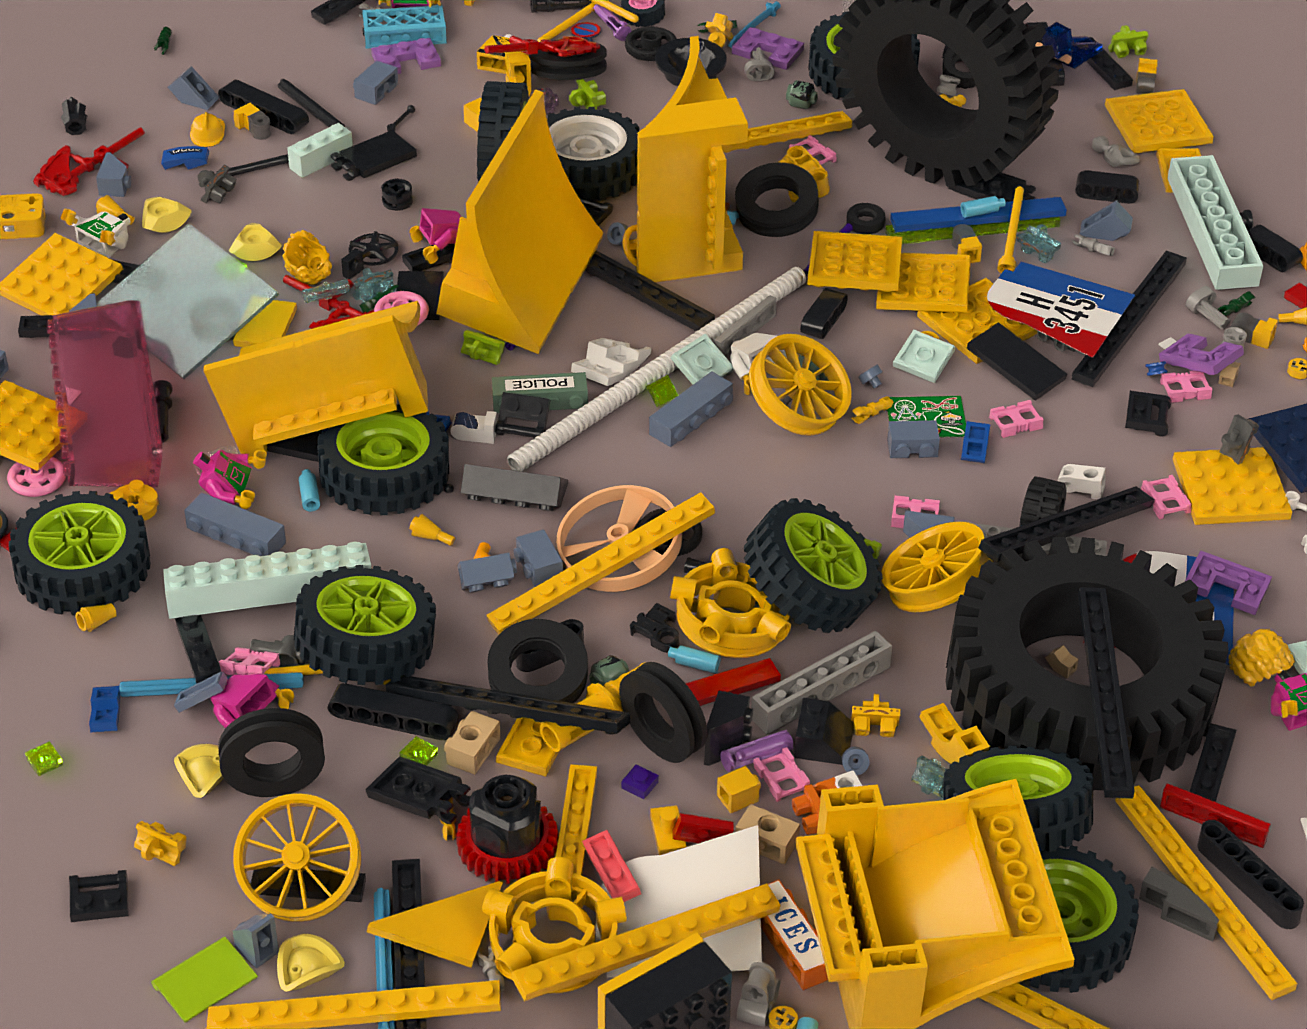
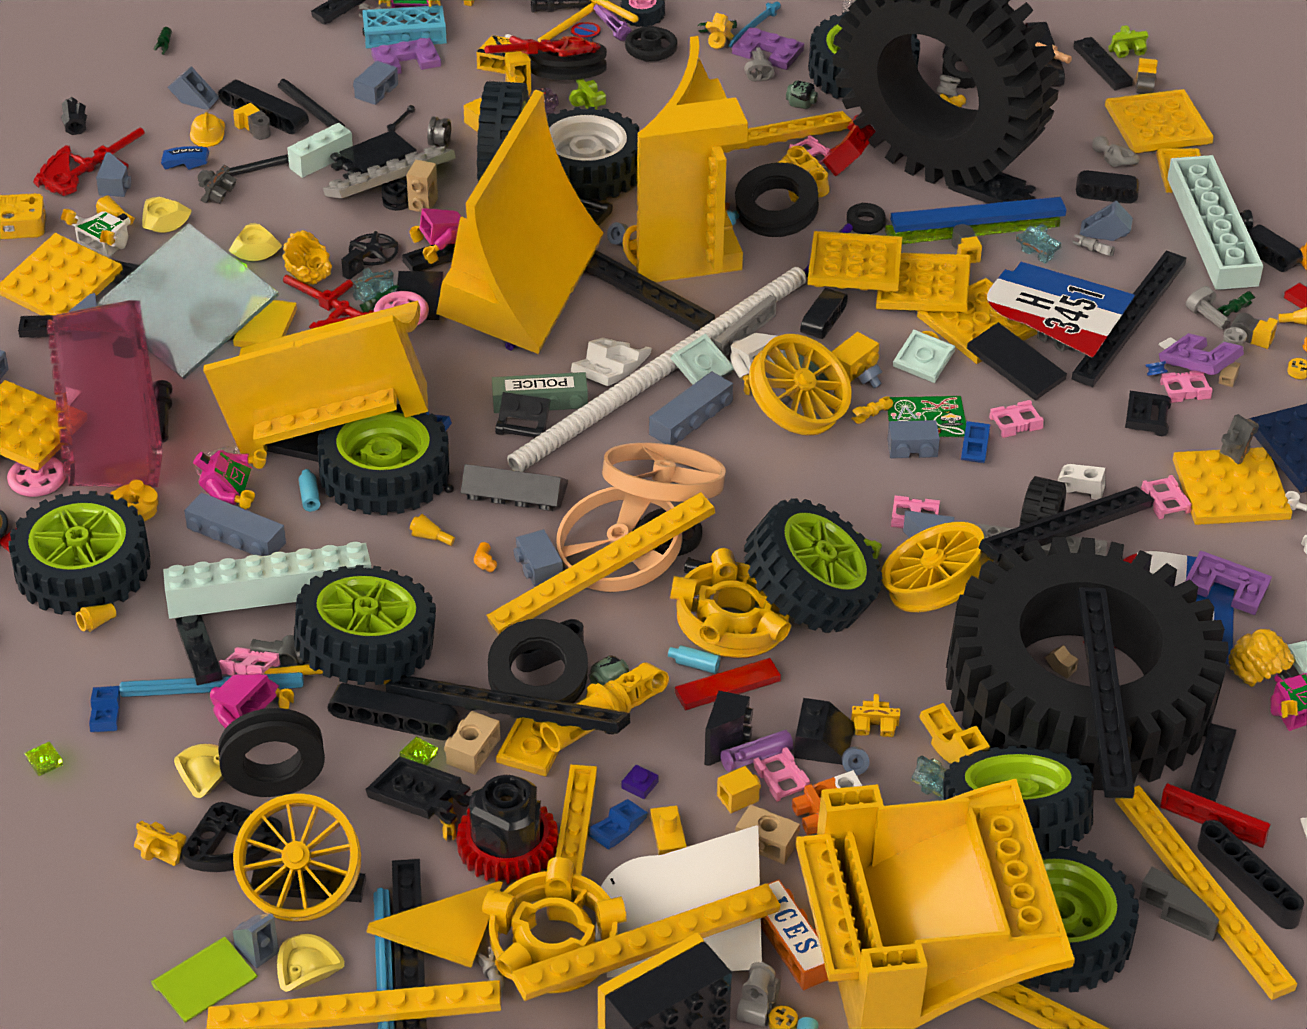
(98, 903): black plate -> none
(200, 691): sand blue tile -> none
(220, 826): none -> black beam
(338, 287): clear light blue pin -> none
(379, 175): none -> light grey plate
(422, 185): none -> tan brick
(439, 131): none -> flat silver wheel
(474, 427): white leg -> none
(482, 347): lime hips -> none
(485, 571): sand blue brick -> none
(611, 866): coral tile -> none
(620, 824): none -> blue slope
(656, 621): black piece -> none
(662, 390): clear neon green plate -> none
(665, 472): none -> light nougat piece
(674, 57): black piece -> none
(689, 724): black tyre -> none
(700, 829): red plate -> none
(821, 681): light grey brick -> none
(849, 149): none -> red slope
(857, 354): none -> yellow brick
(981, 206): medium azure cylinder -> none
(1007, 260): yellow piece -> none
(1078, 47): clear blue arch -> none

